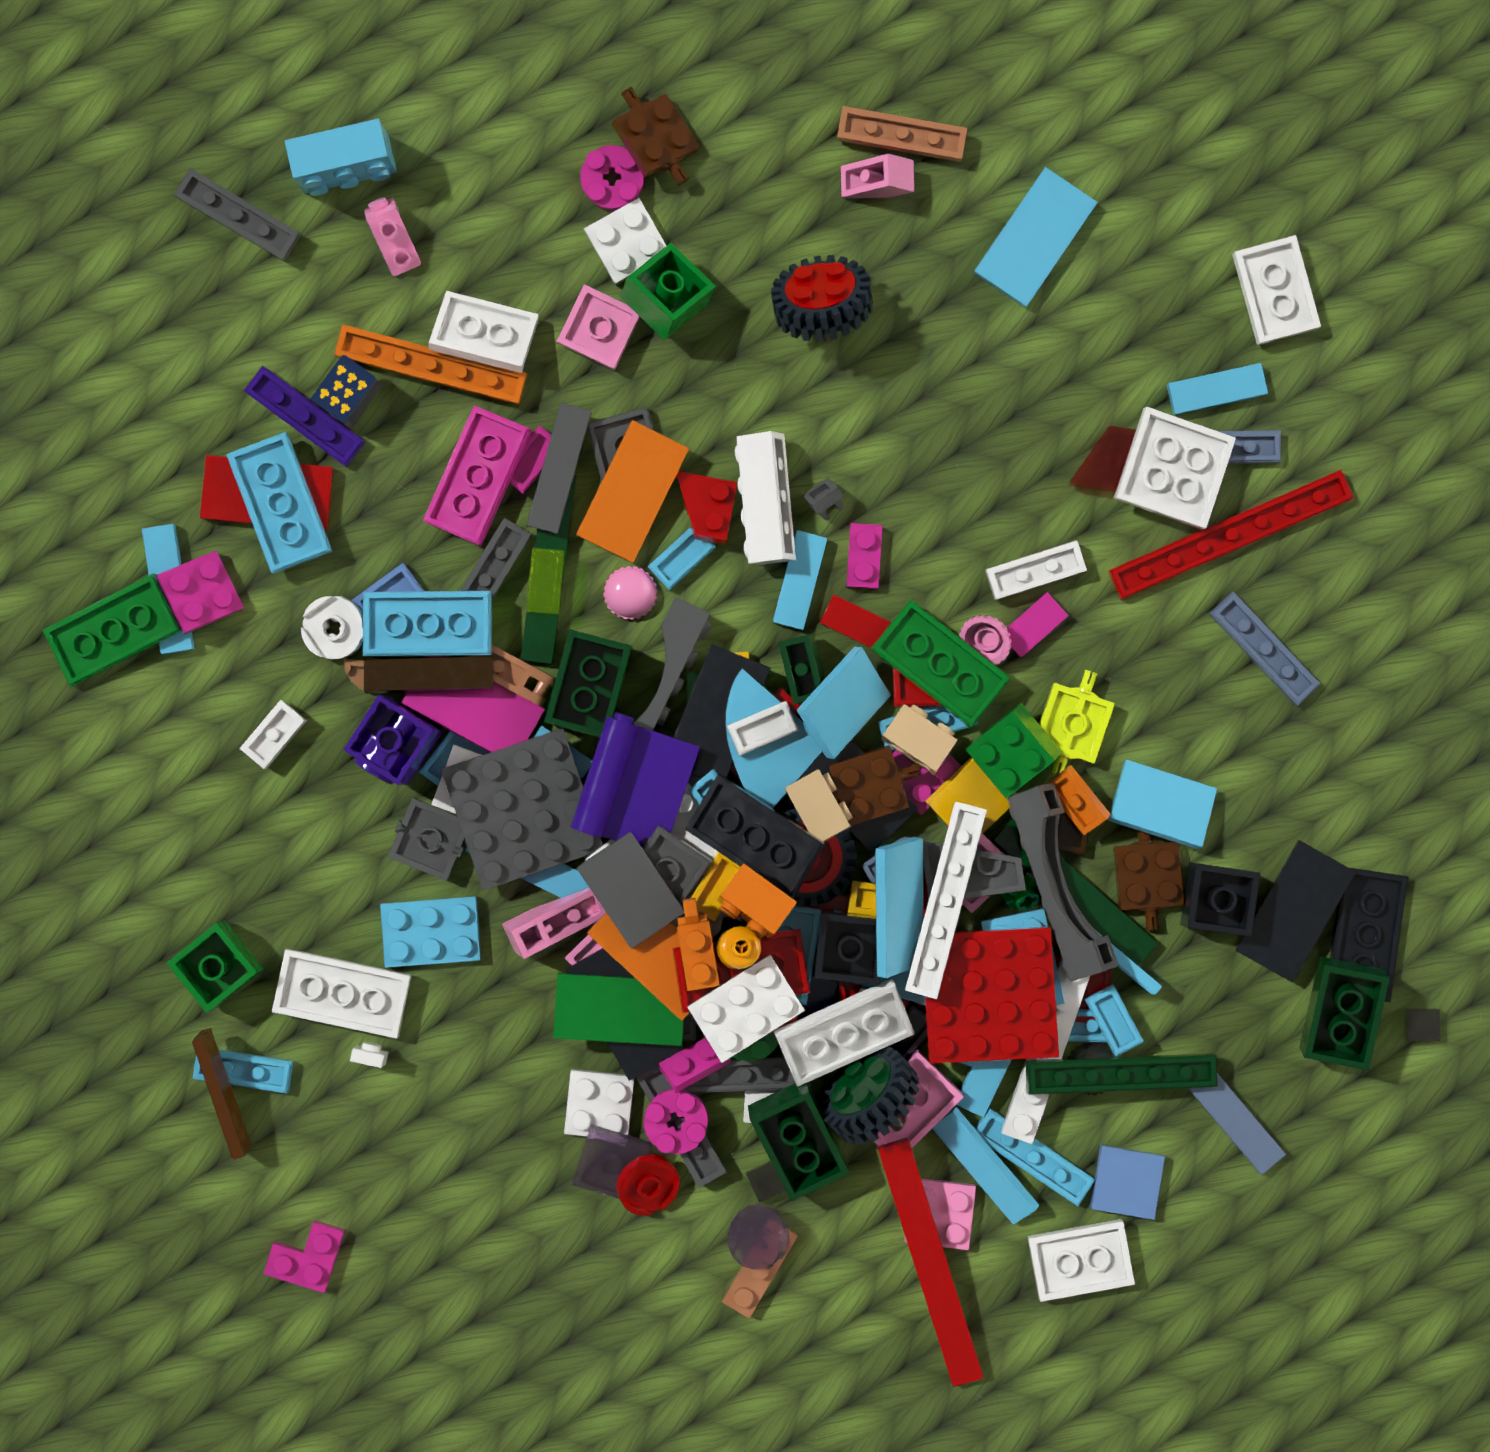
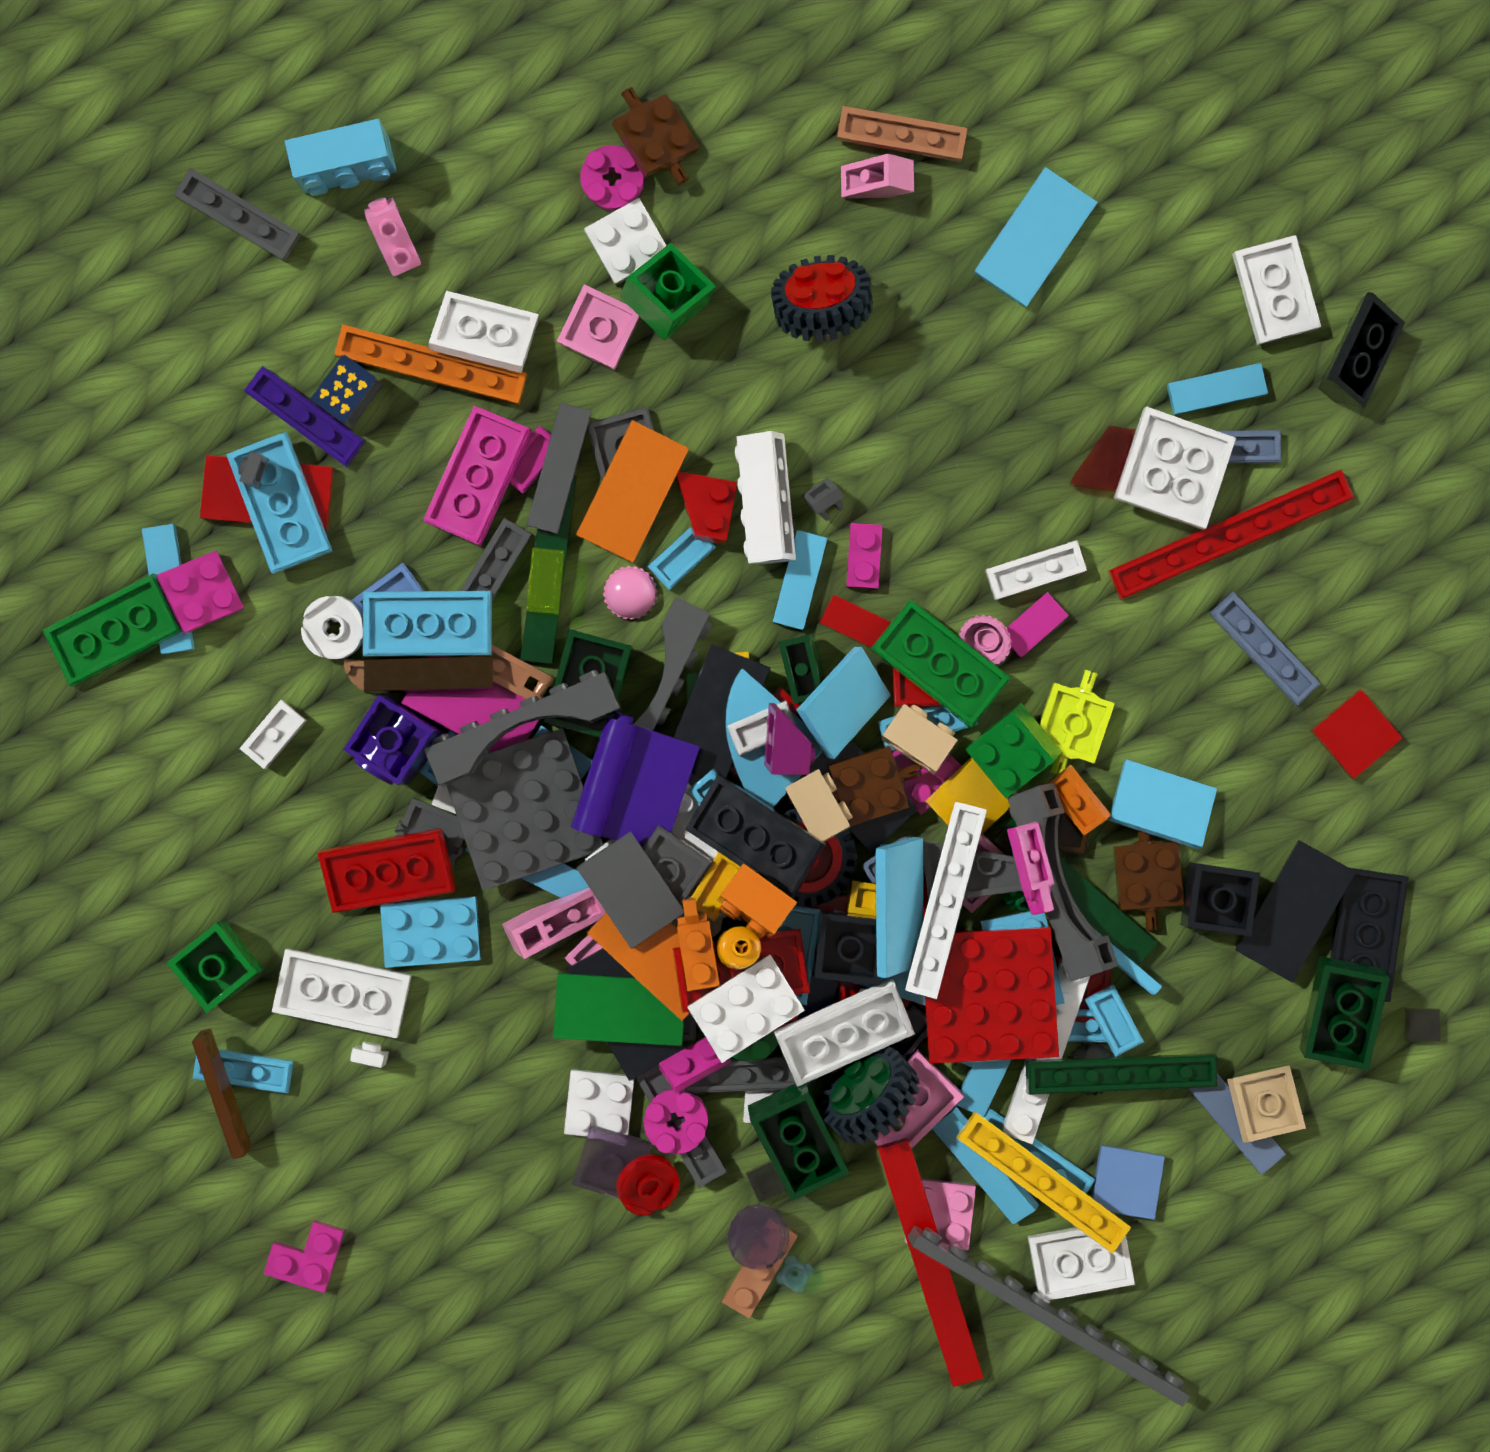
(252, 469): none -> dark grey plate
(387, 870): none -> red tile
(460, 755): none -> dark grey arch
(785, 1276): none -> clear light blue plate
(786, 746): none -> magenta slope
(1032, 866): none -> dark pink hinge
(1038, 1308): none -> dark grey plate
(1043, 1182): none -> yellow plate
(1266, 1104): none -> tan plate
(1356, 734): none -> red tile
(1362, 352): none -> black slope

